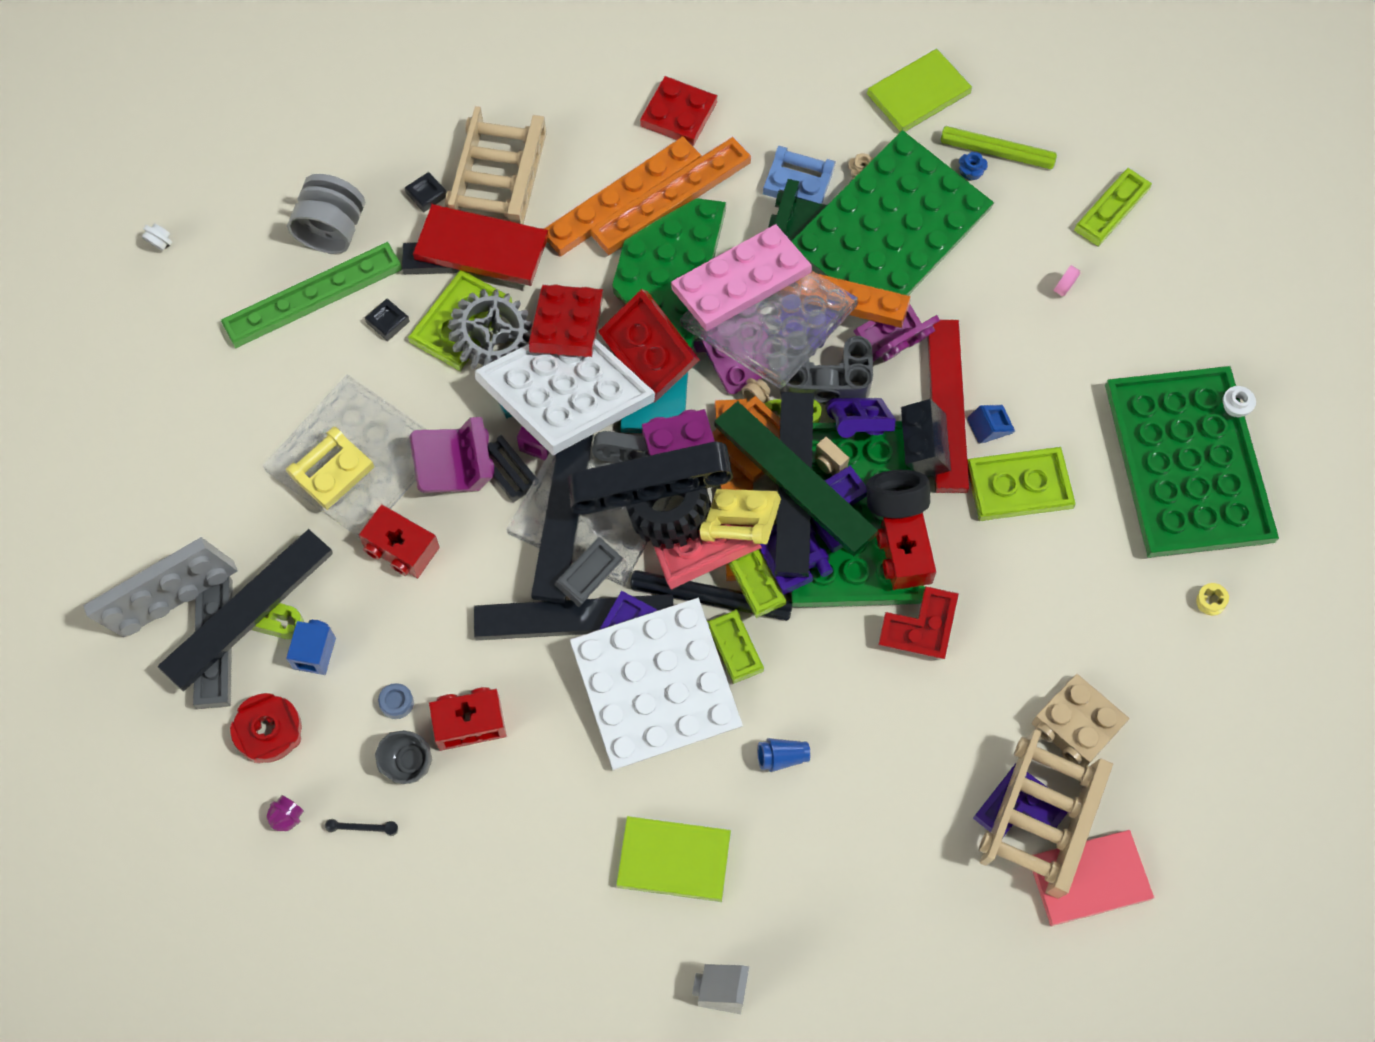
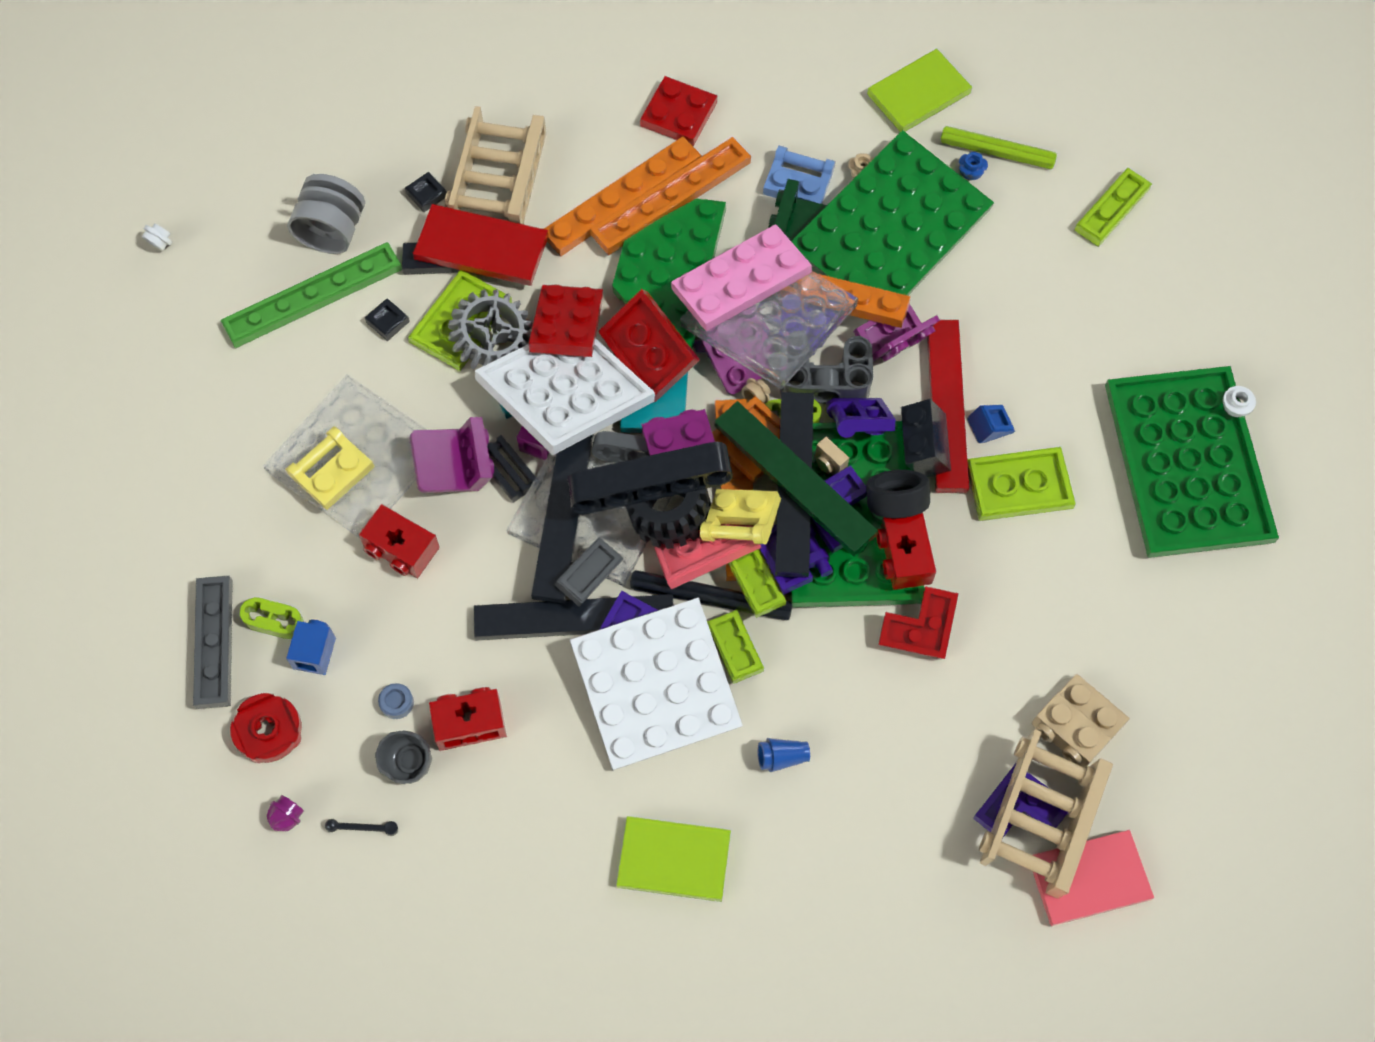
(161, 588): light grey plate -> none
(245, 610): black tile -> none
(721, 987): light grey slope -> none
(1067, 281): bright pink tile -> none
(1211, 589): light yellow bush -> none

